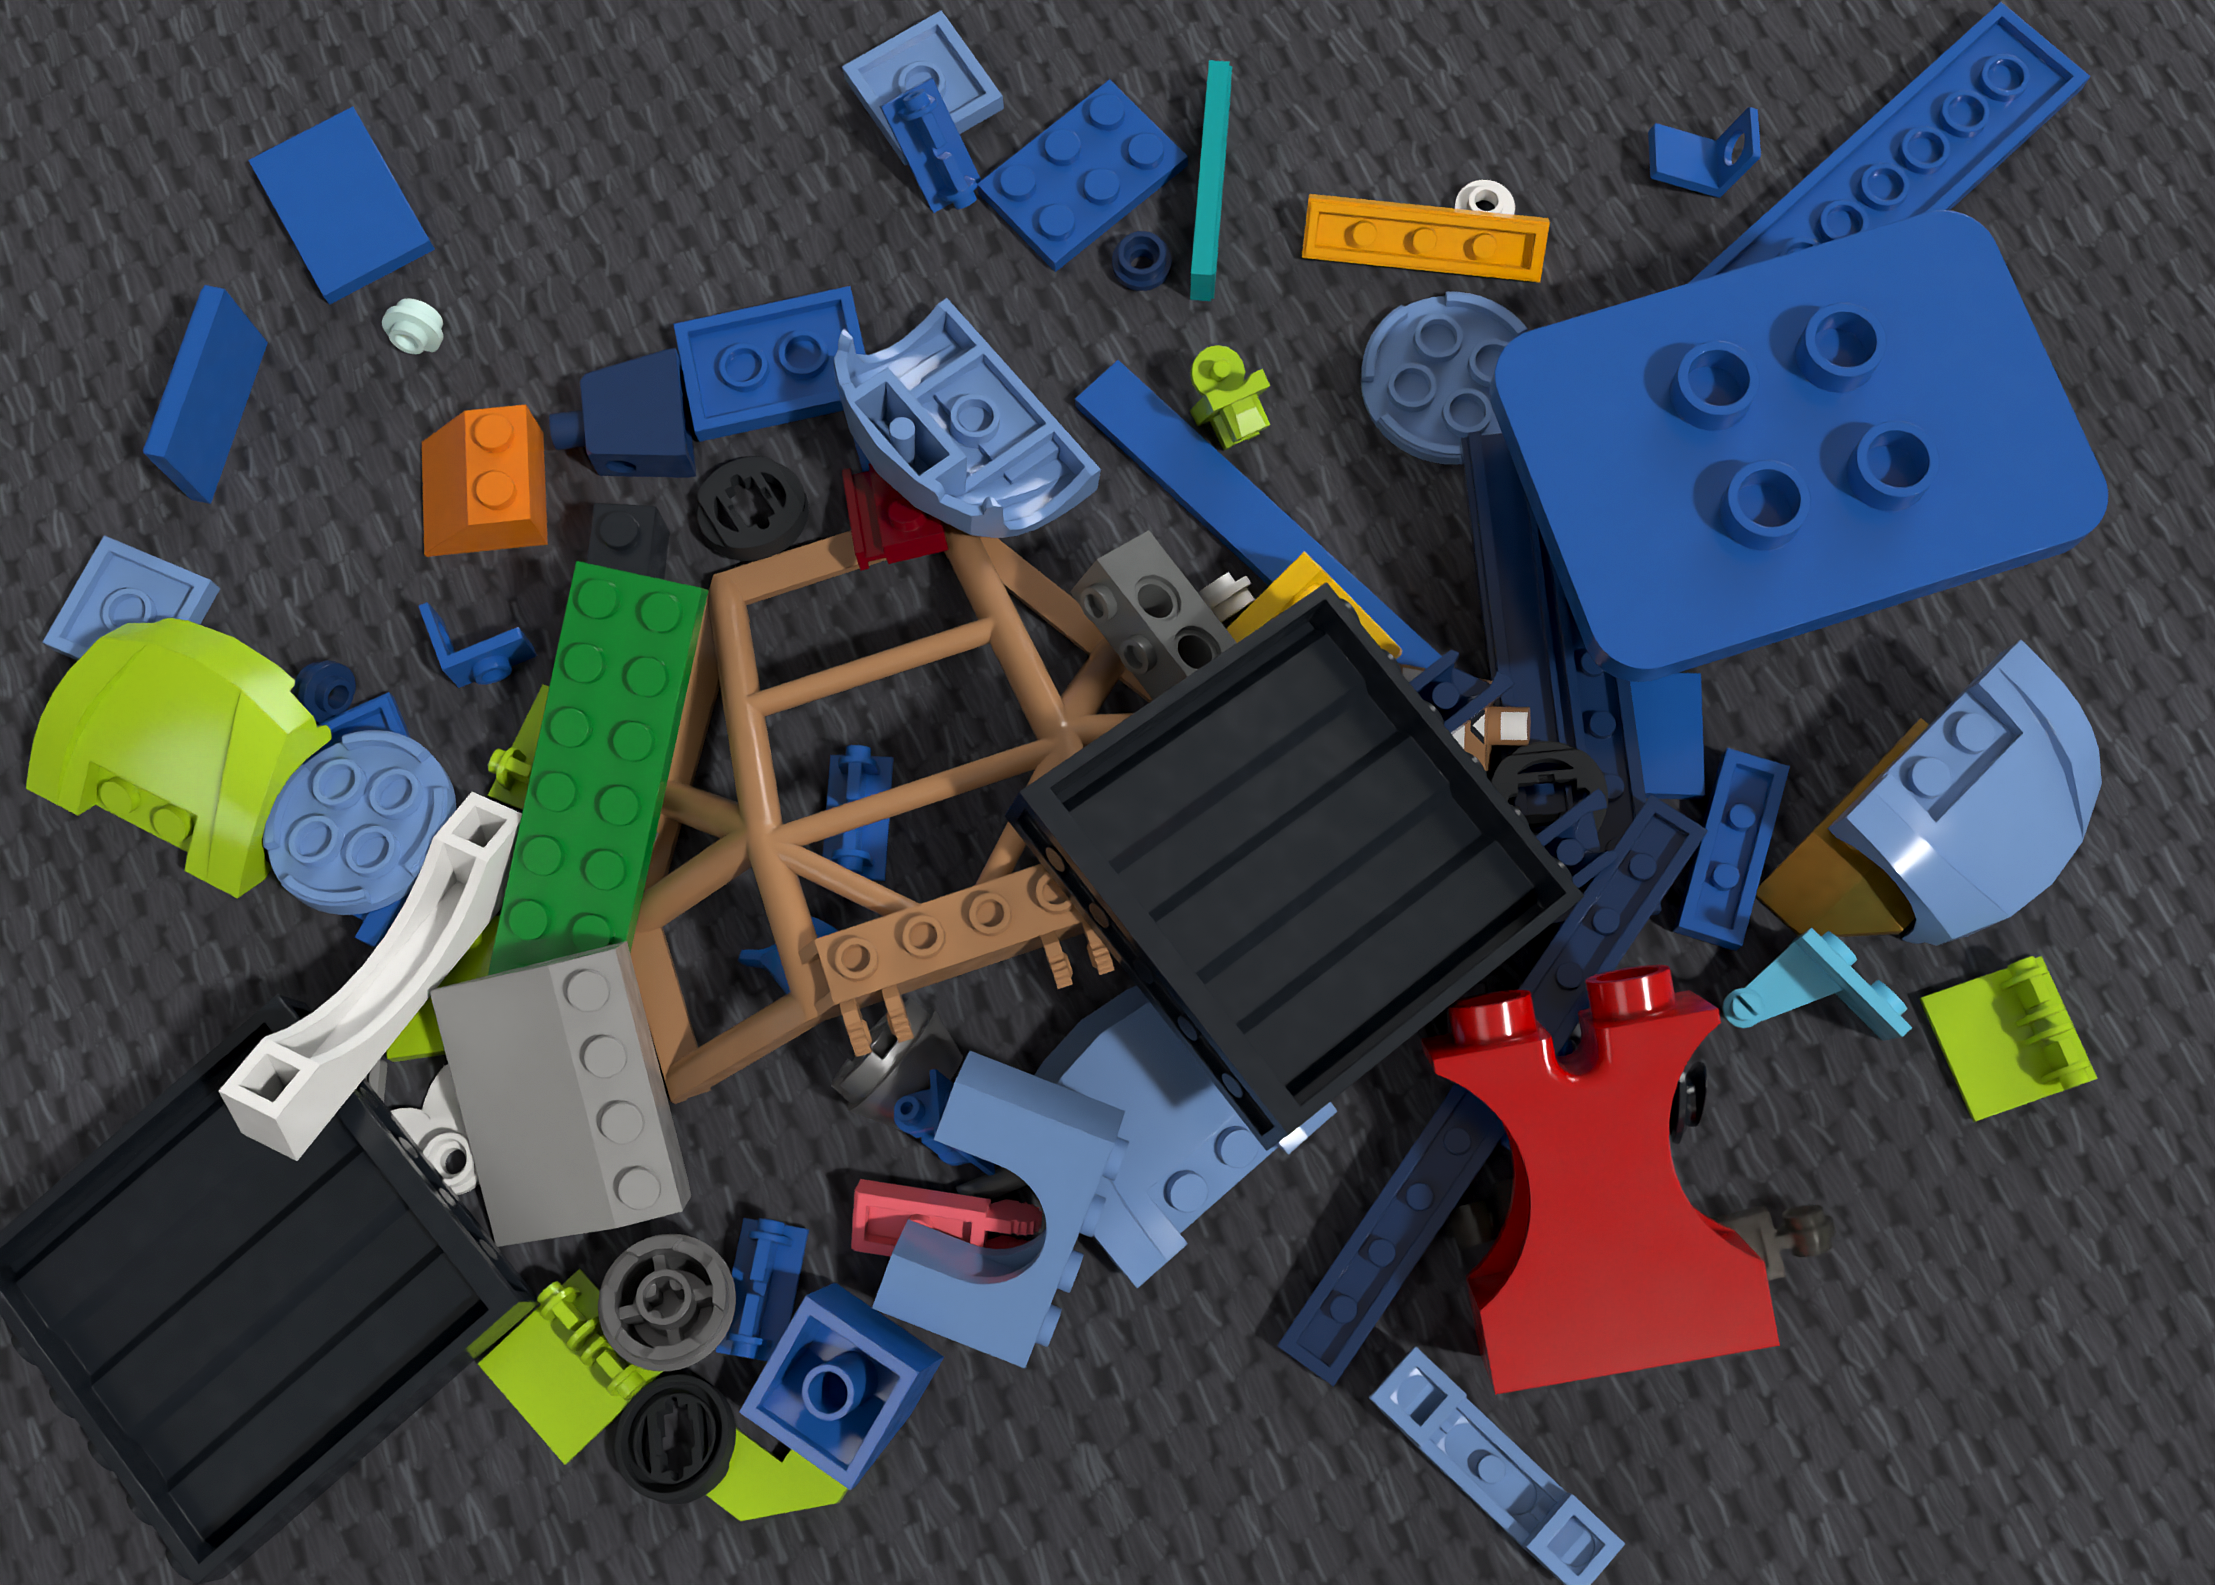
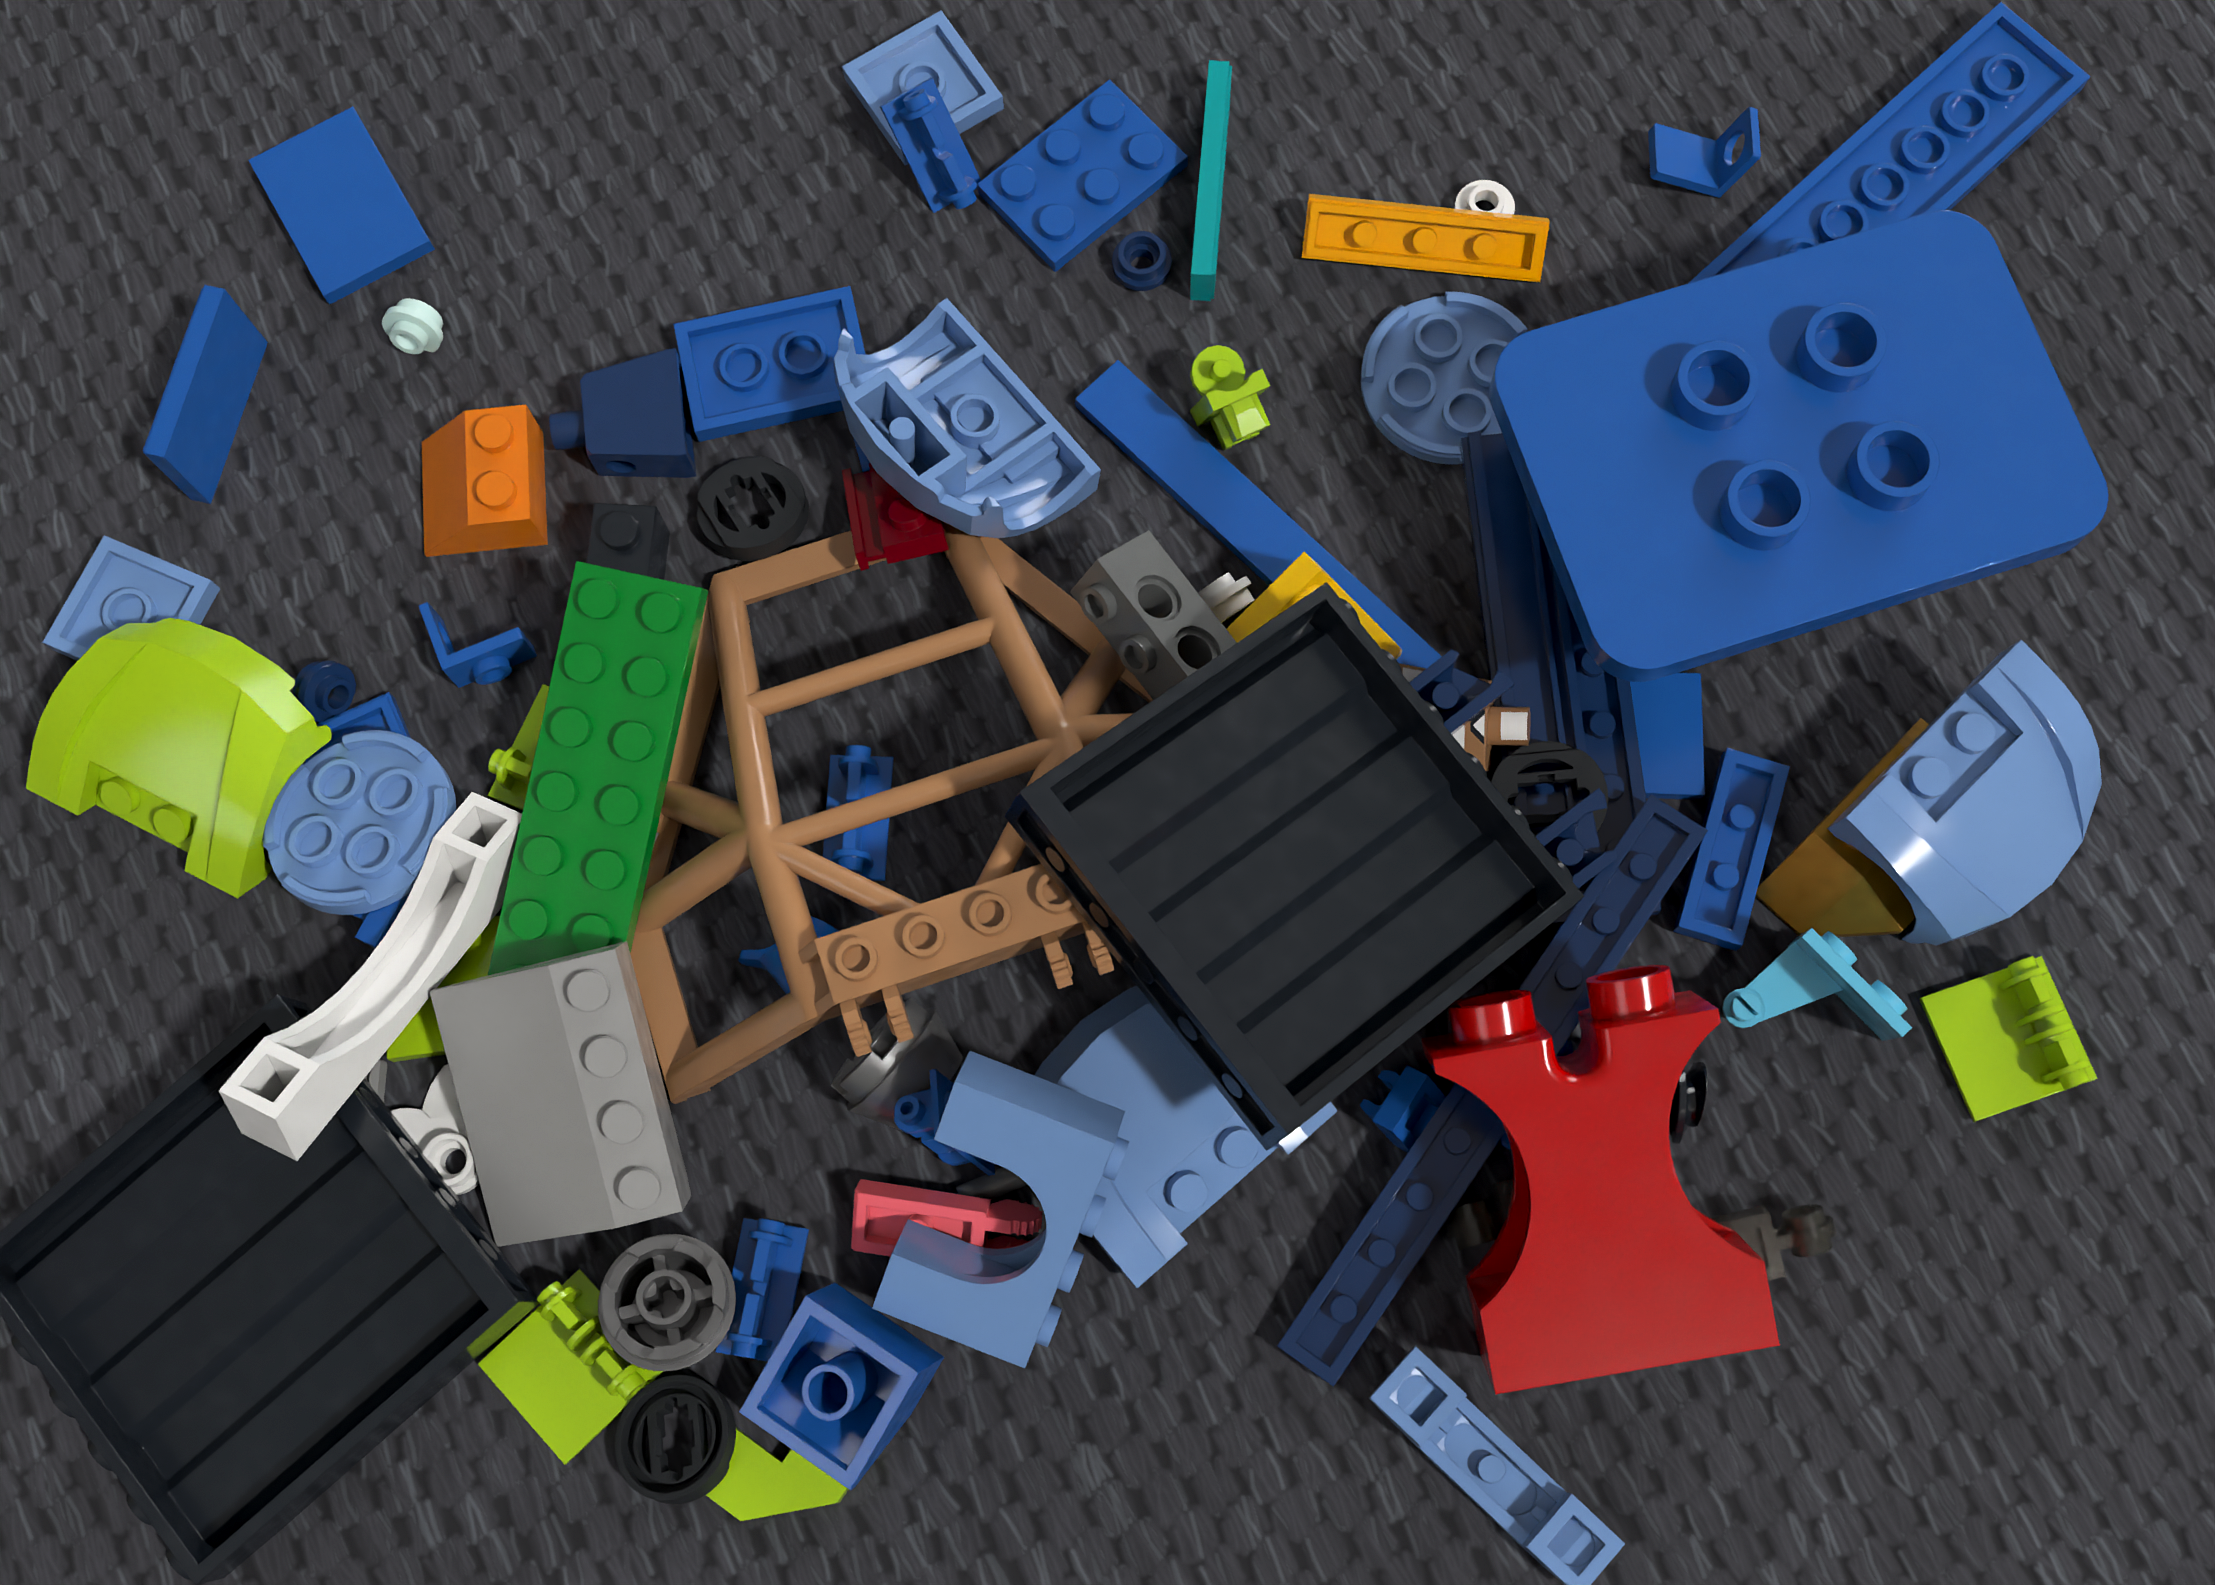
(1406, 1108): none -> blue tile

